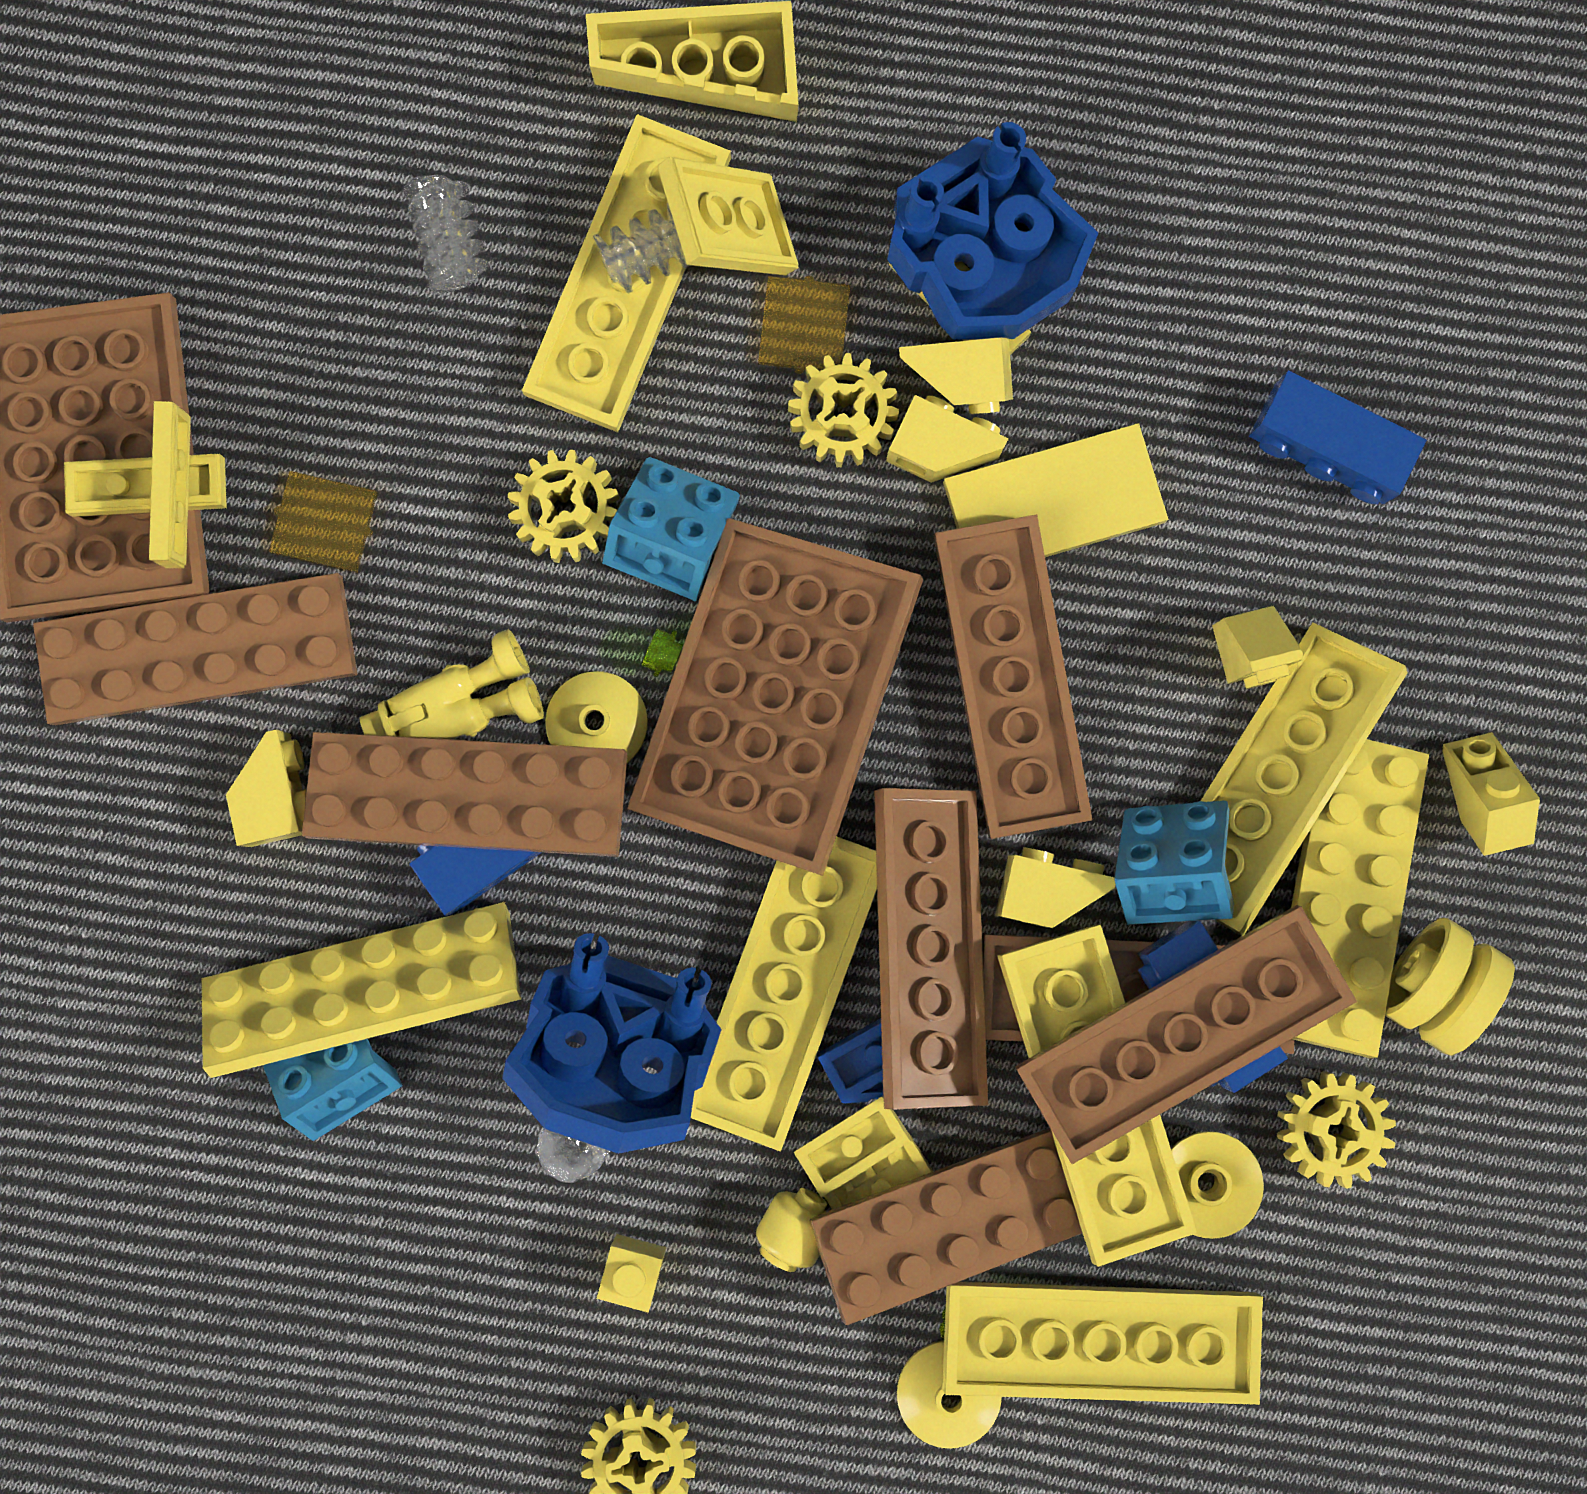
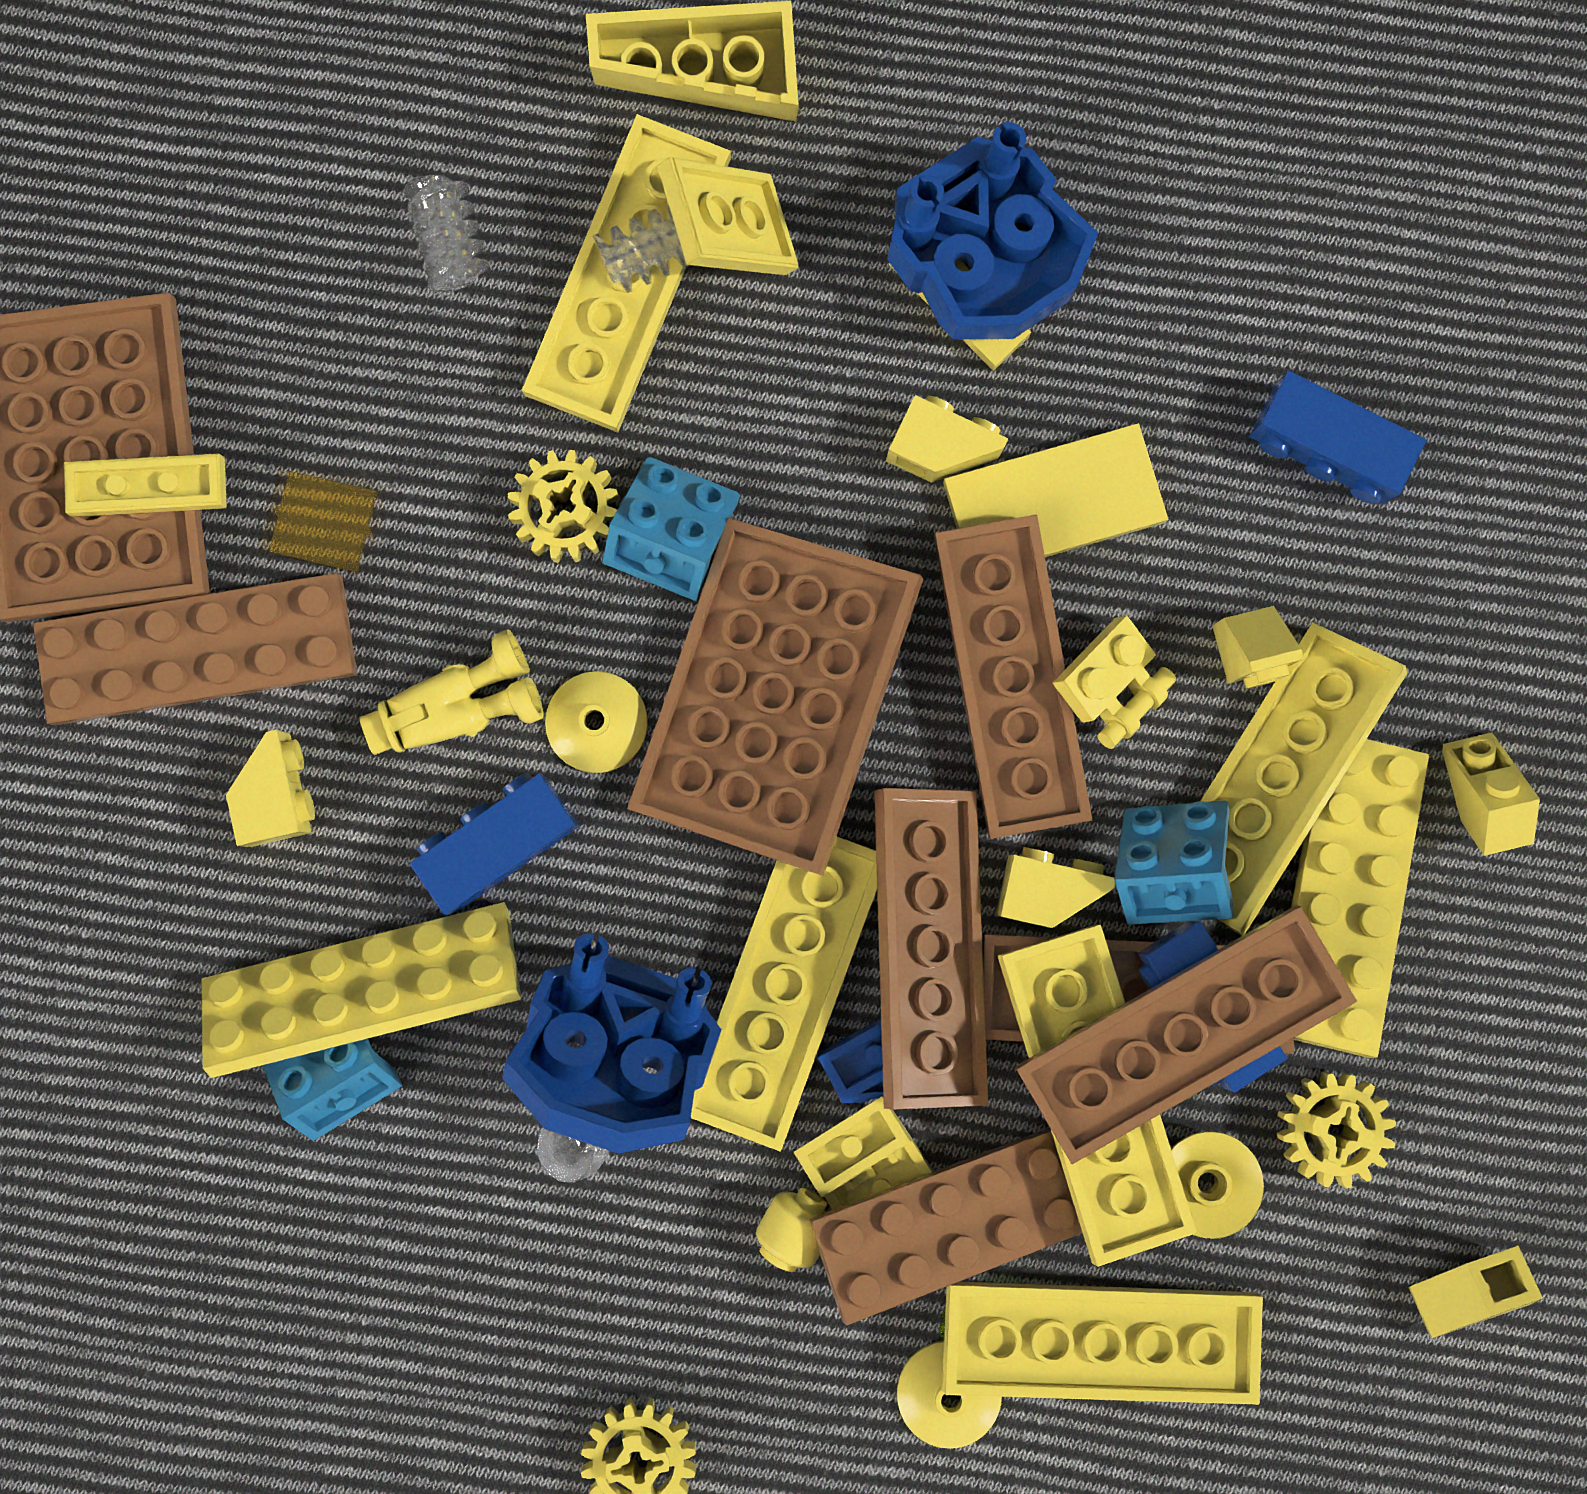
(169, 485): light yellow tile -> none
(465, 794): medium nougat plate -> none
(631, 1273): light yellow brick -> none
(662, 652): clear neon green plate -> none
(803, 323): clear yellow piece -> none
(829, 393): light yellow gear -> none
(966, 371): light yellow slope -> none
(1102, 673): none -> light yellow plate
(1448, 986): light yellow wheel -> none
(1475, 1292): none -> light yellow slope

